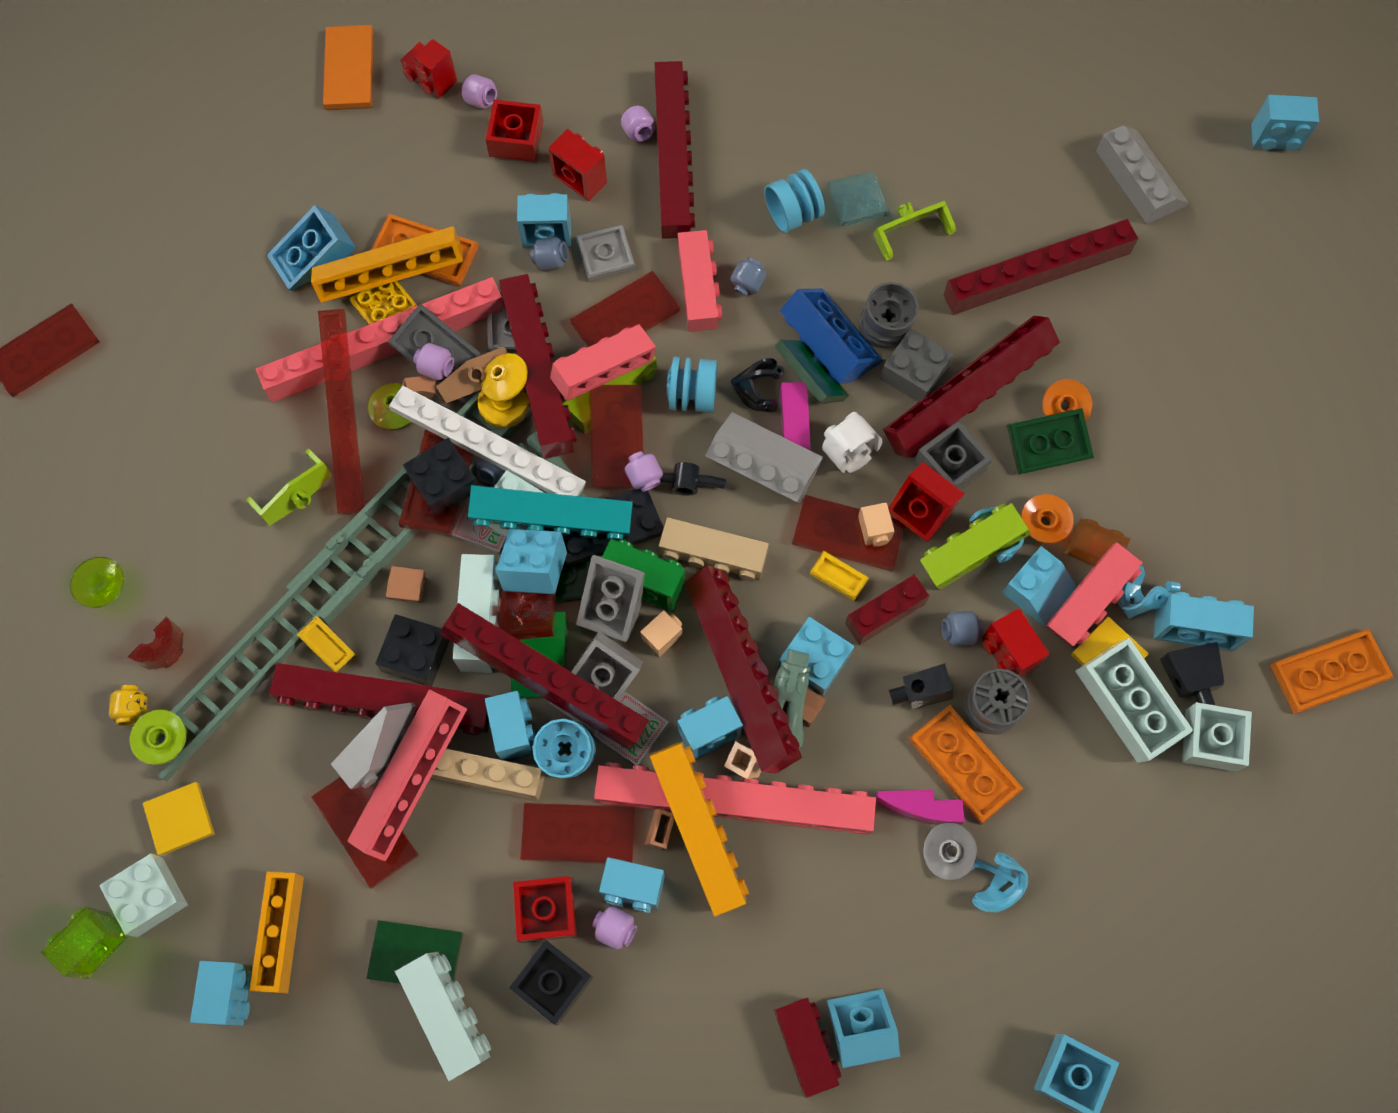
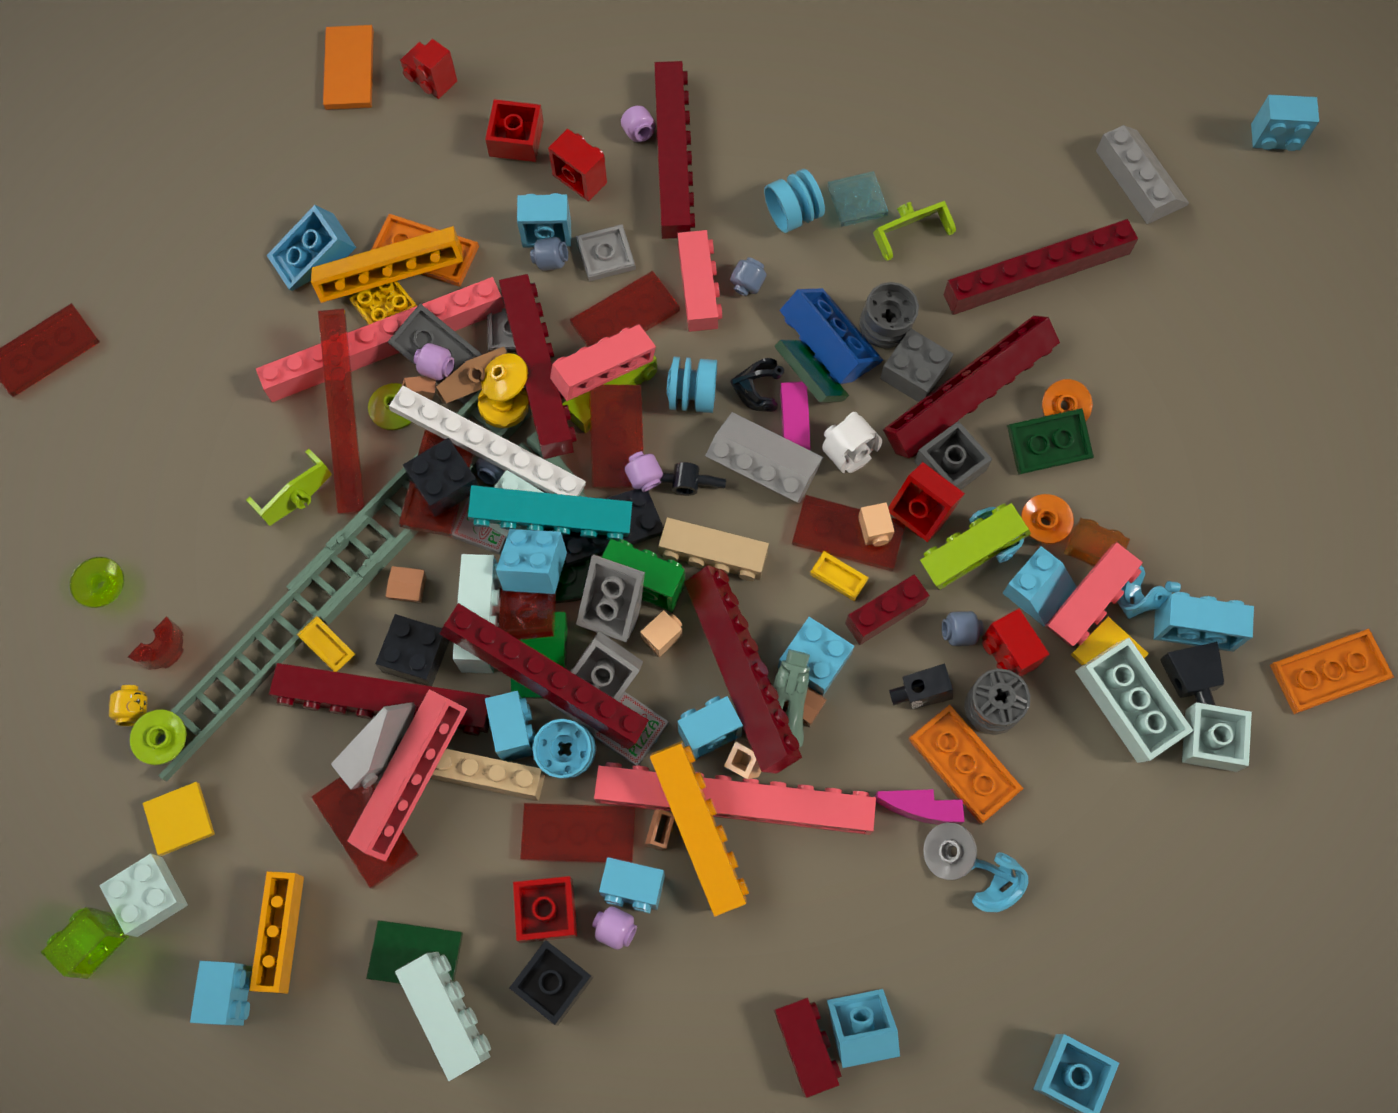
(479, 91): lavender head -> none

